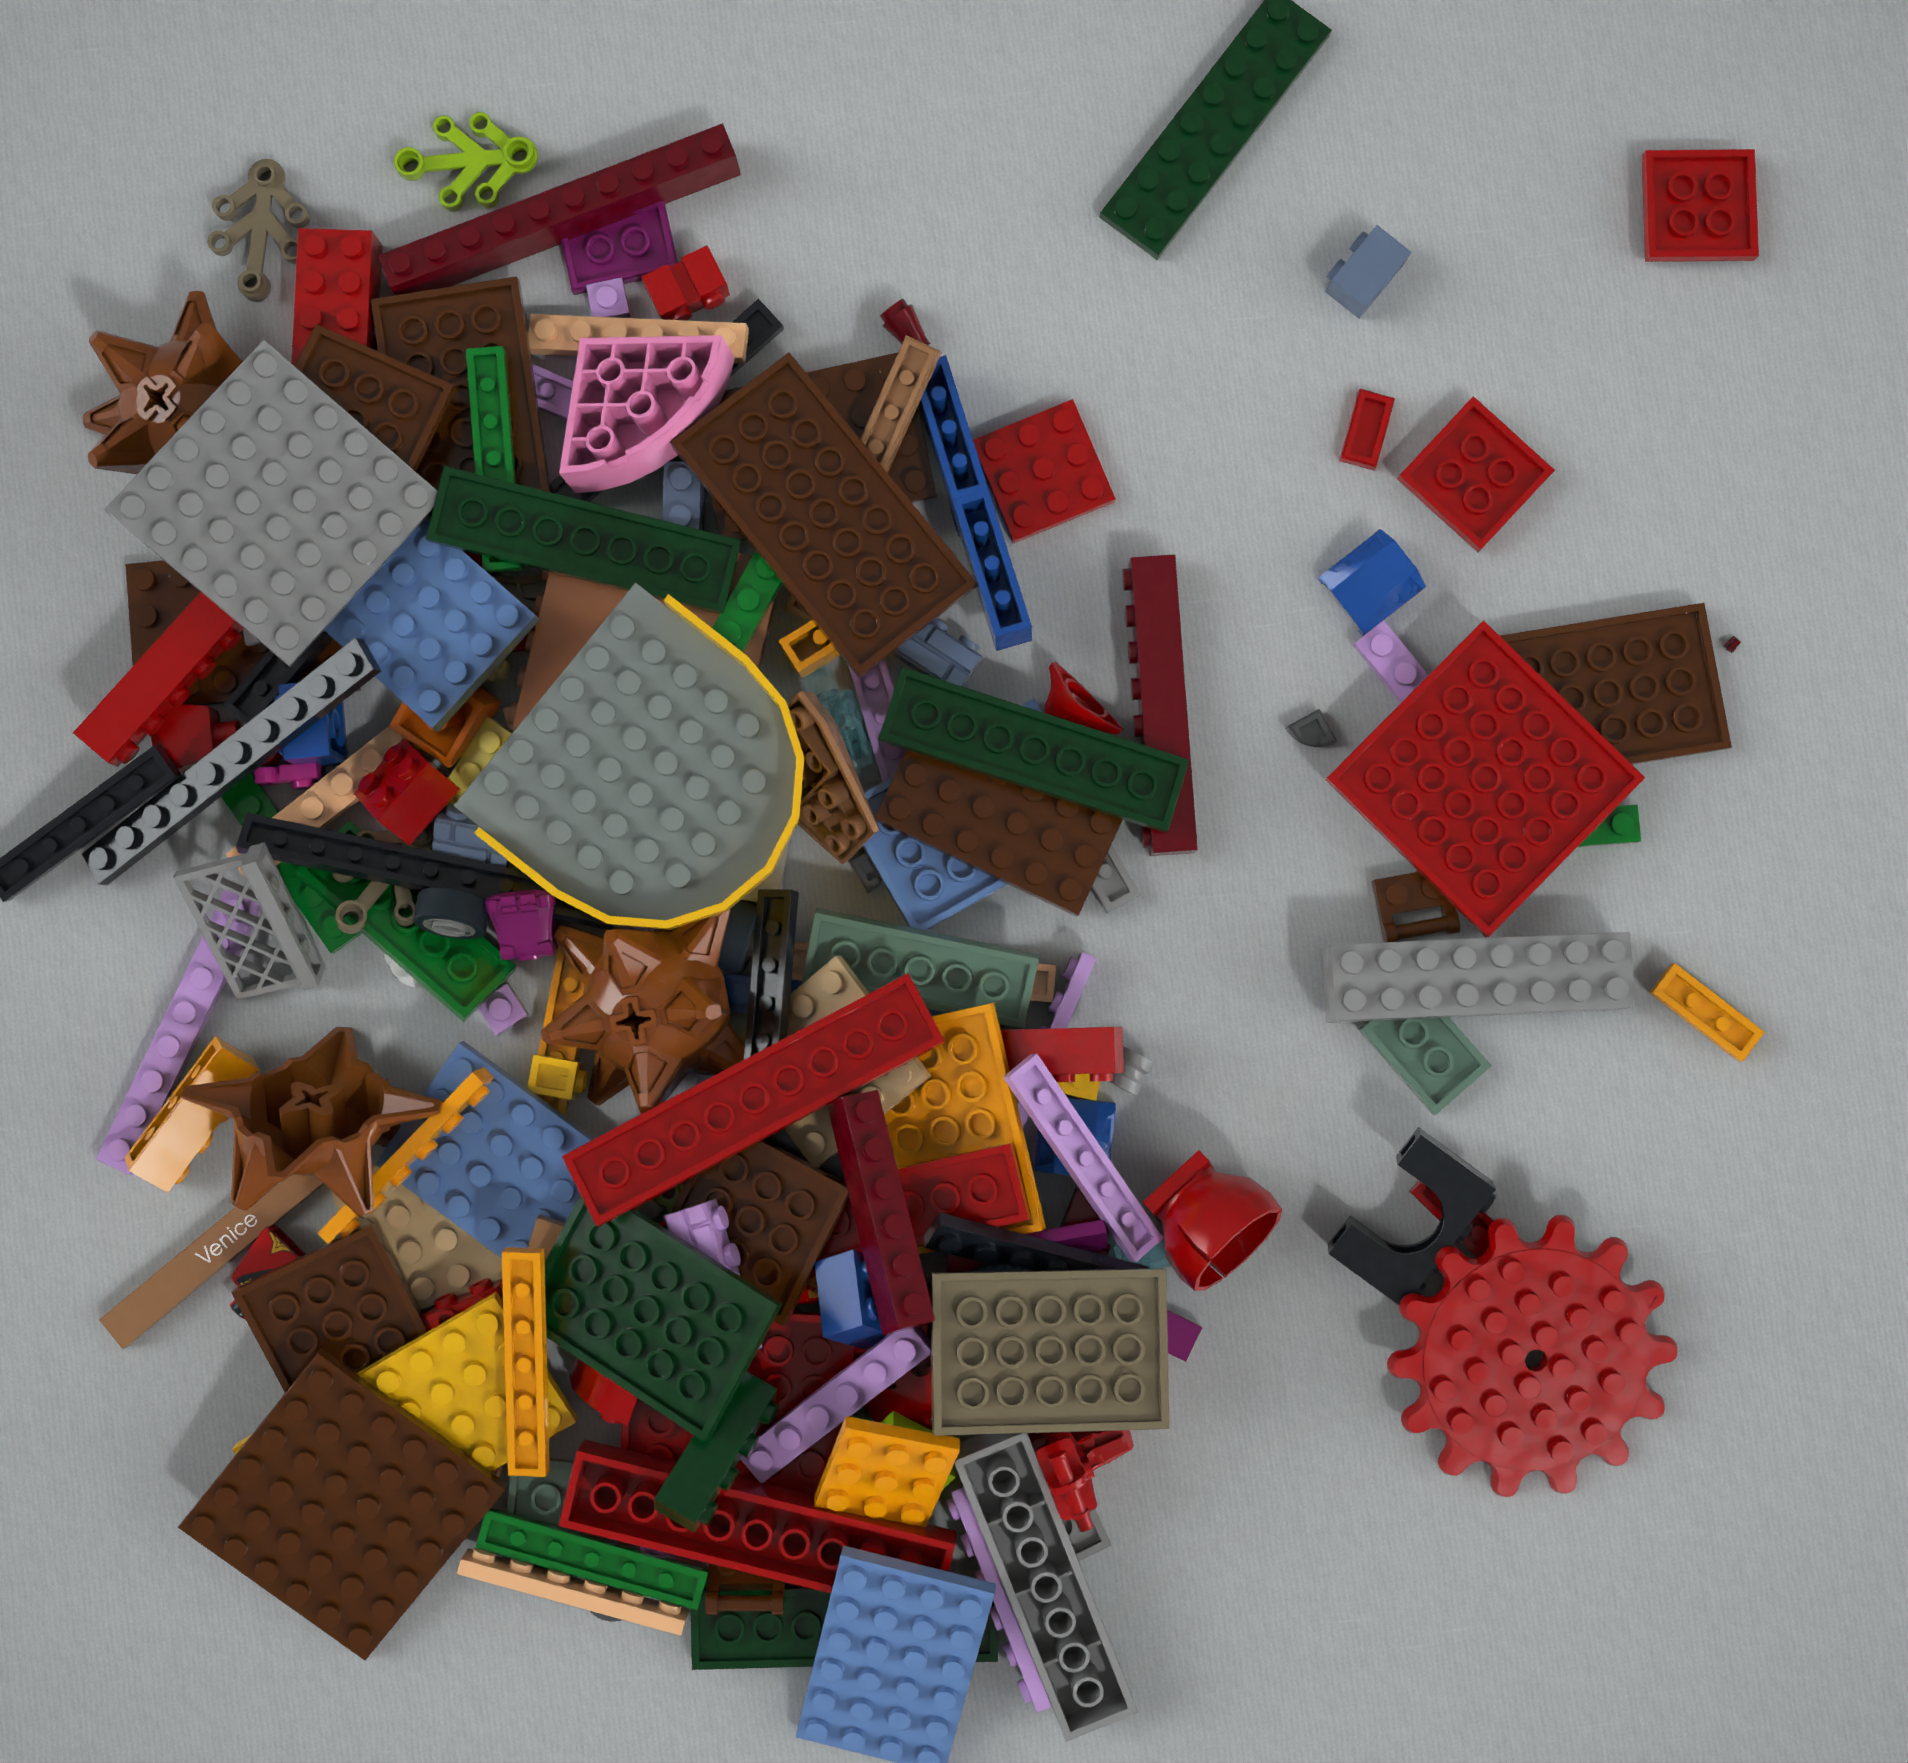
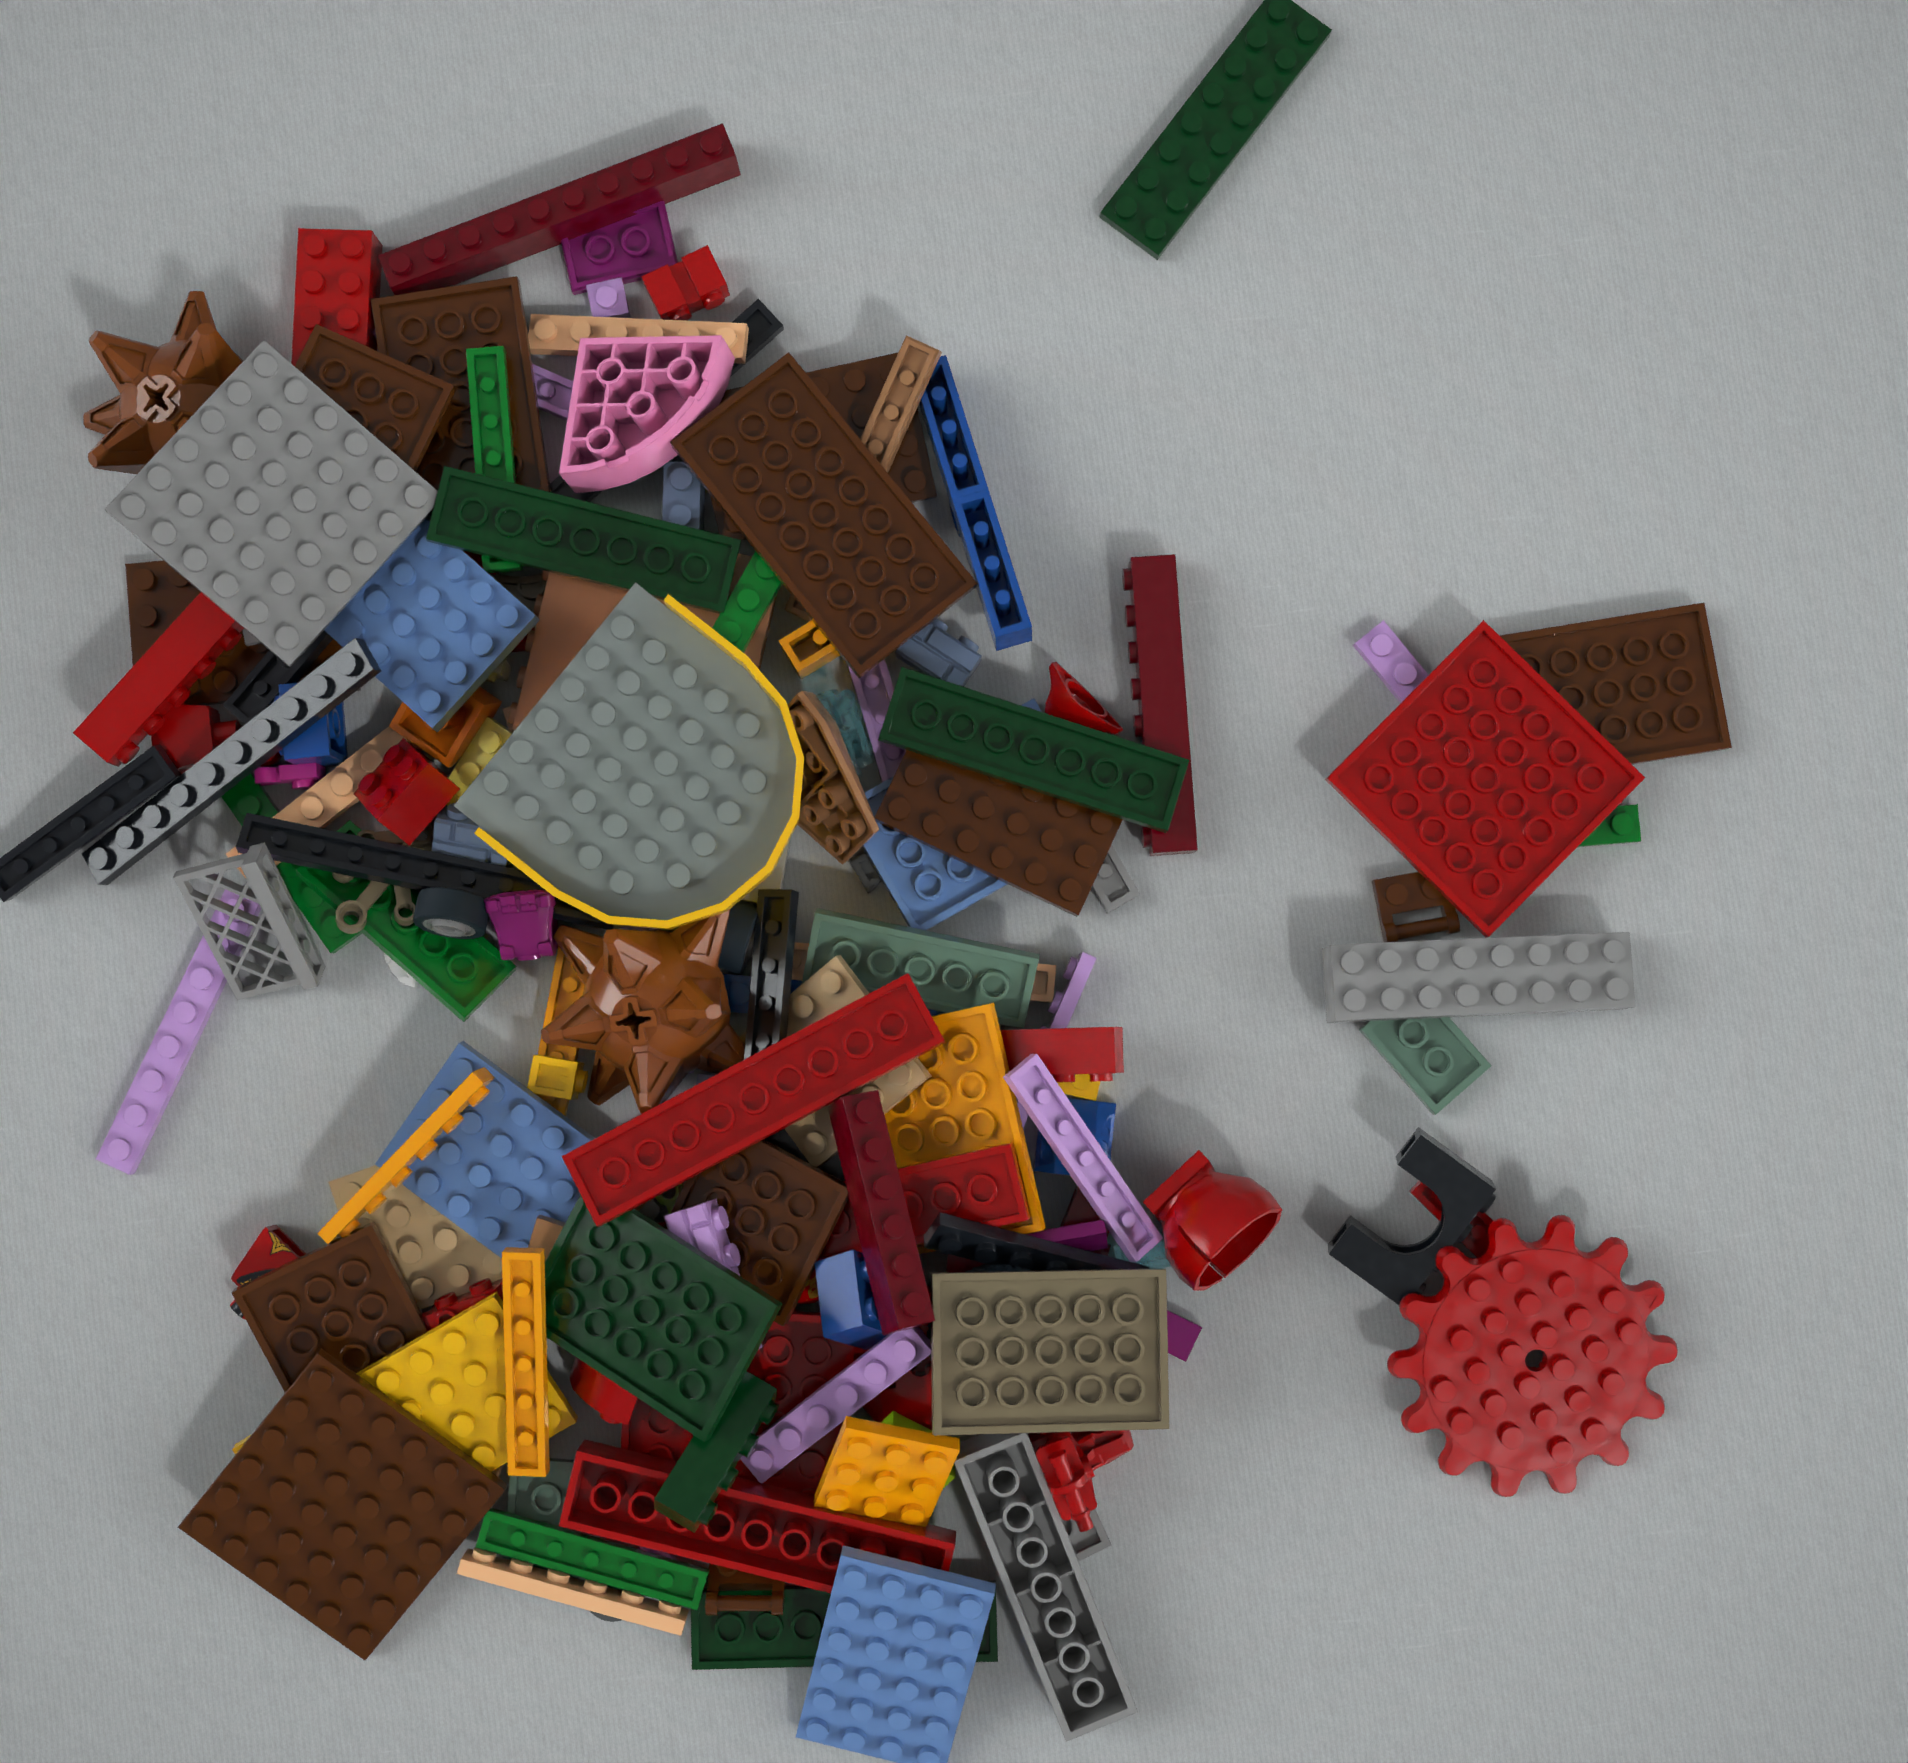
(183, 1127): light orange brick -> none
(203, 1260): medium nougat tile -> none
(258, 223): dark tan plant -> none
(312, 1120): dark orange piece -> none
(472, 160): lime plant -> none
(503, 1009): lavender plate -> none
(902, 321): dark red cone -> none
(1002, 1613): lavender plate -> none
(1043, 471): red plate -> none
(1134, 1067): light grey wheel -> none
(1312, 730): dark grey tile -> none
(1367, 271): sand blue brick -> none
(1367, 429): red tile -> none
(1373, 581): blue slope -> none
(1475, 474): red plate -> none
(1700, 205): red plate -> none
(1706, 1012): light orange plate -> none
(1732, 644): dark red piece -> none

